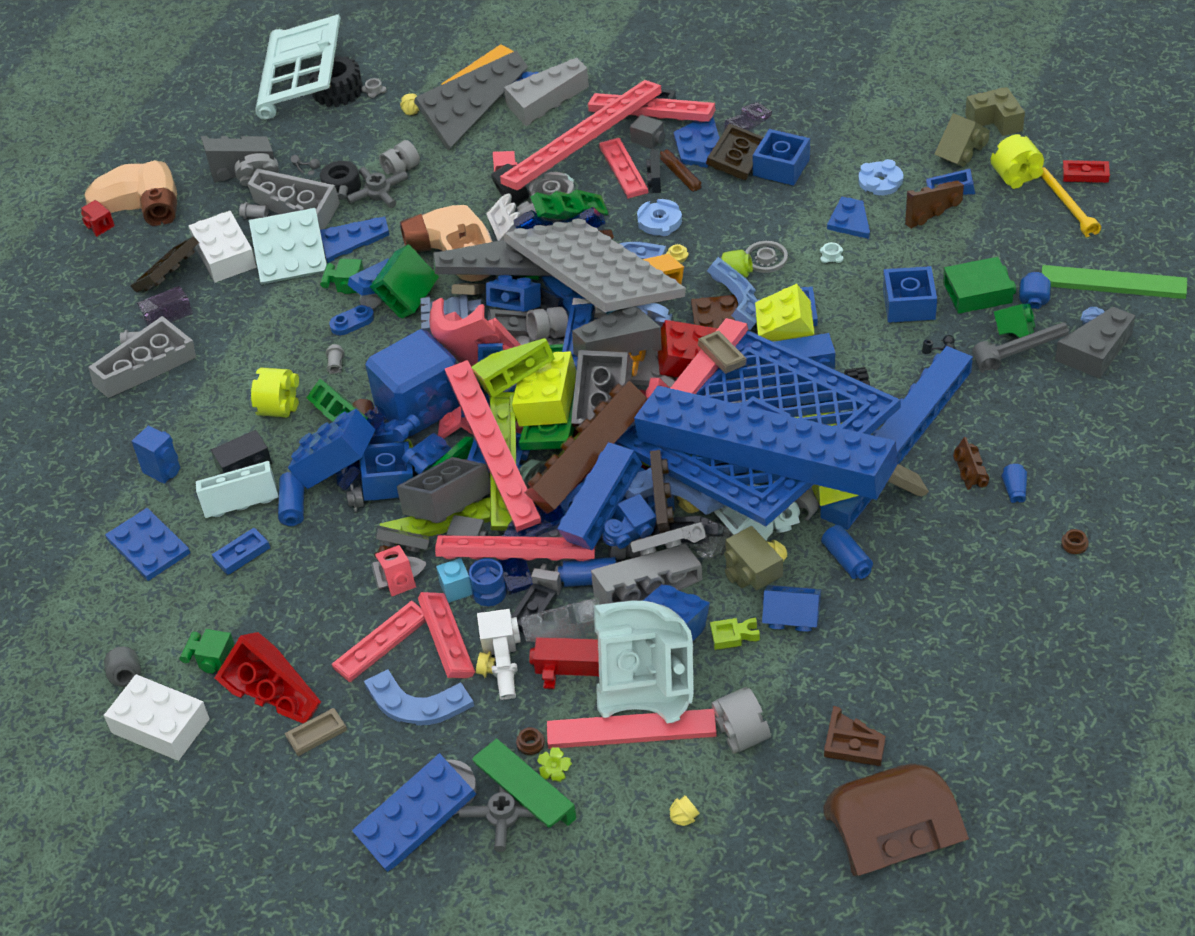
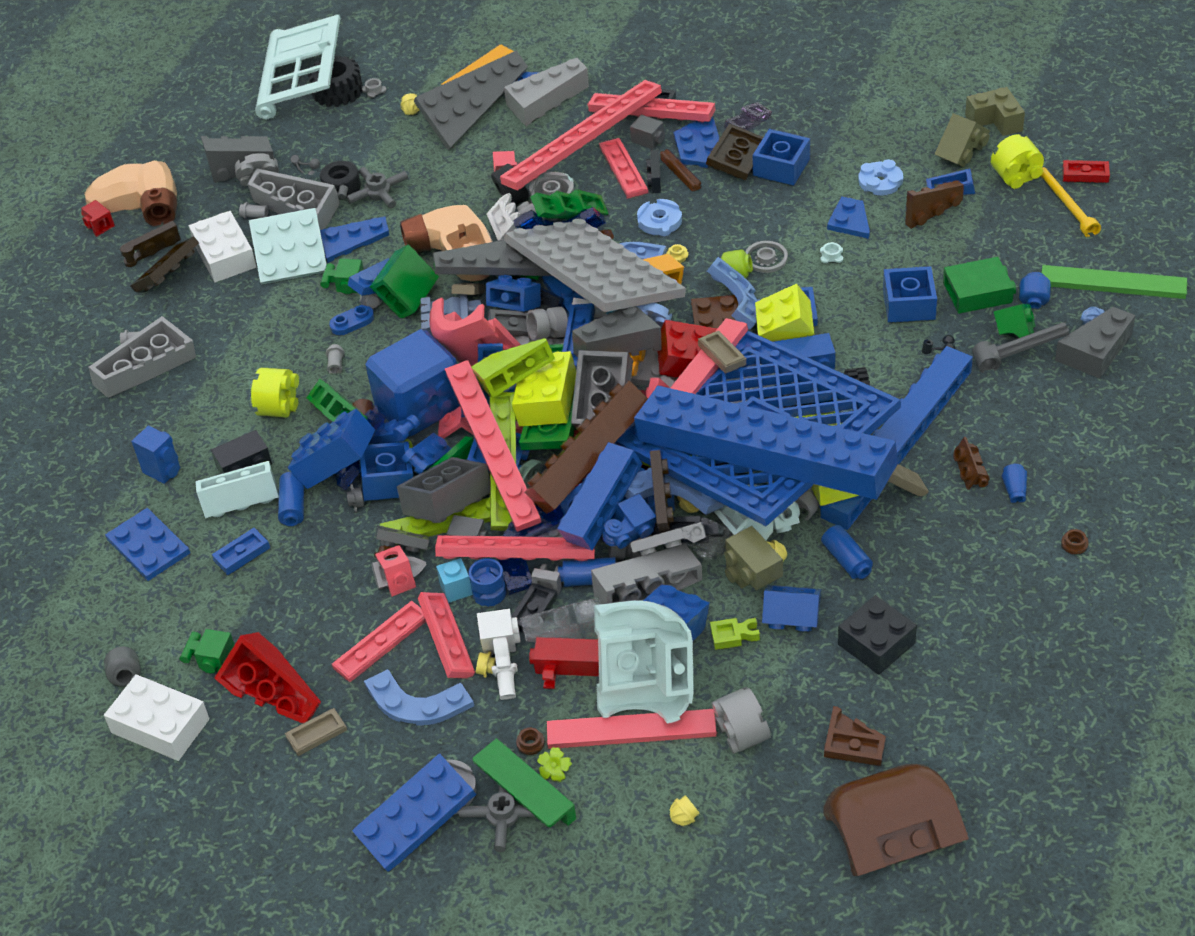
(149, 243): none -> dark brown plate
(169, 304): clear purple hinge -> none
(400, 158): light grey wheel -> none
(877, 634): none -> black brick

